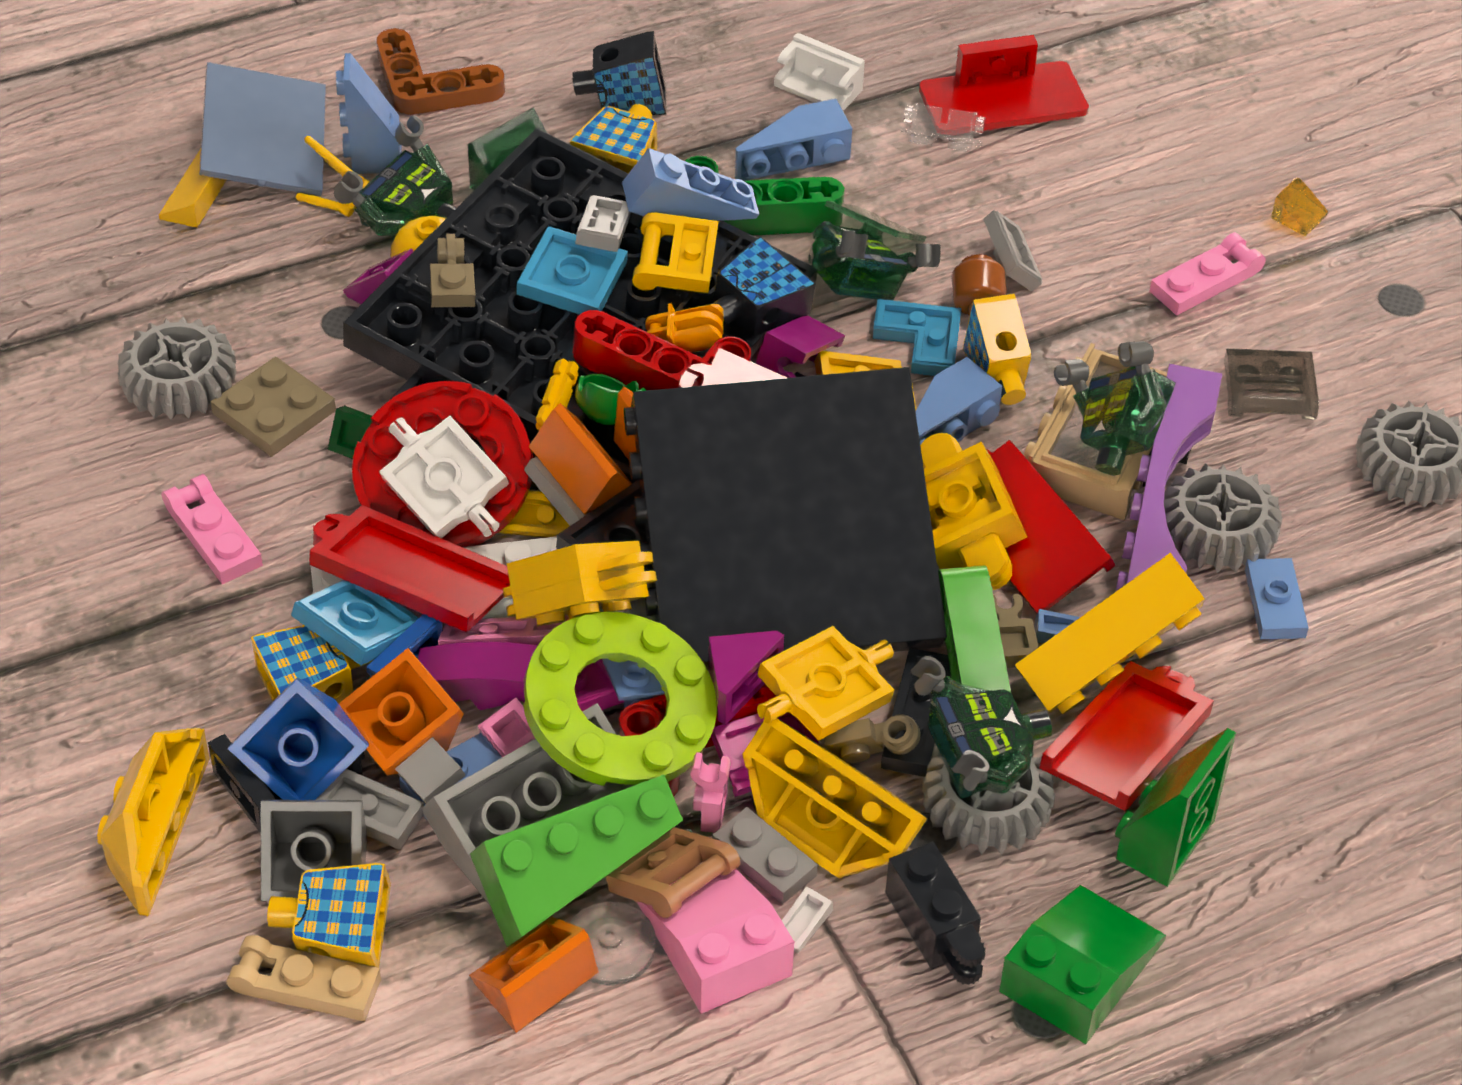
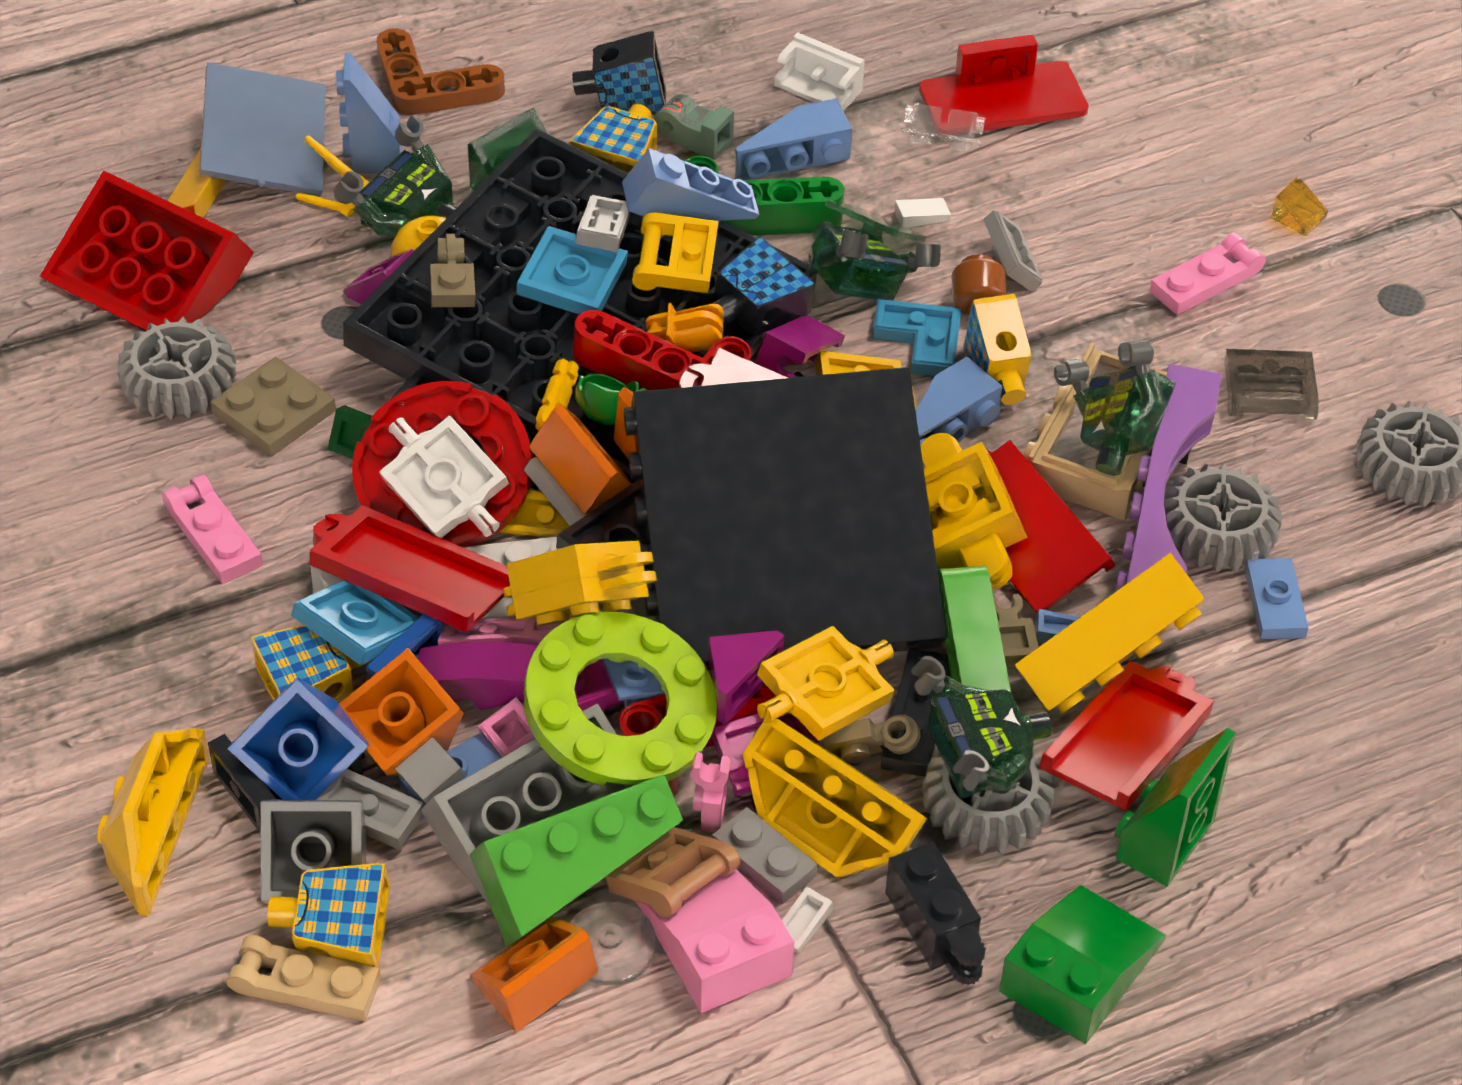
(145, 256): none -> red slope
(696, 126): none -> sand green leg
(921, 211): none -> white piece

